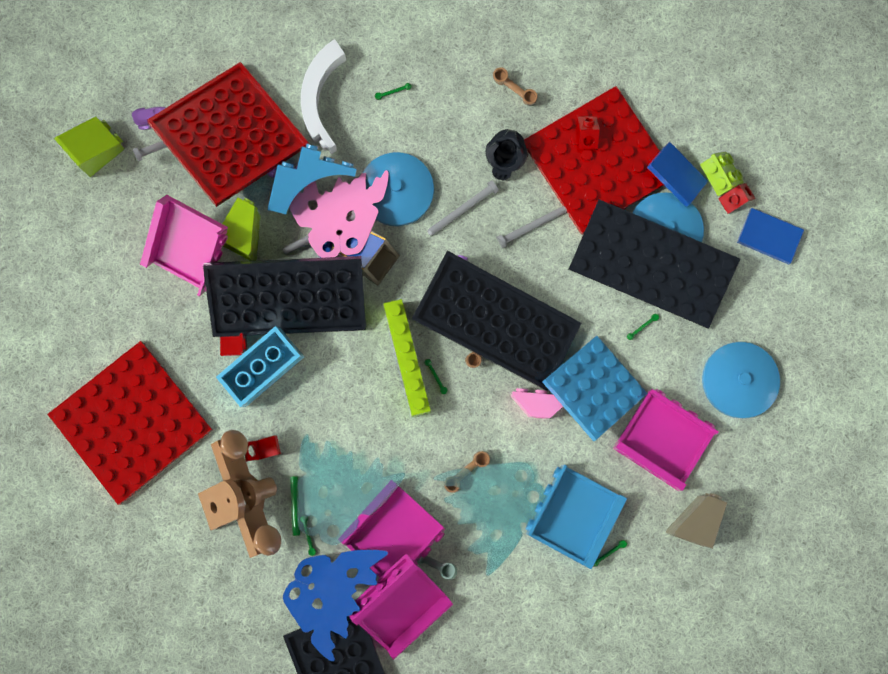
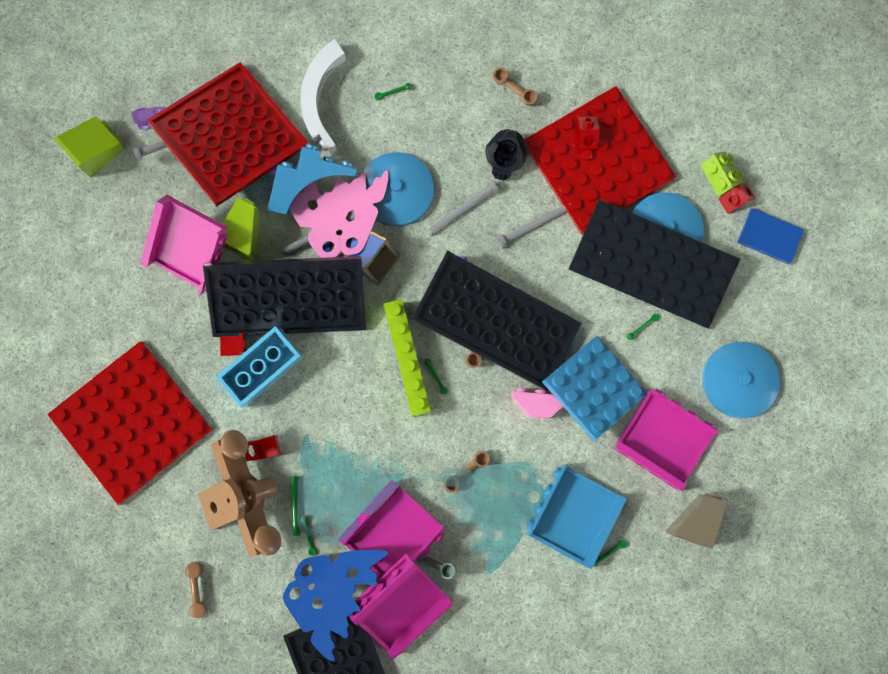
(197, 608): none -> medium nougat bar
(677, 174): blue tile -> none

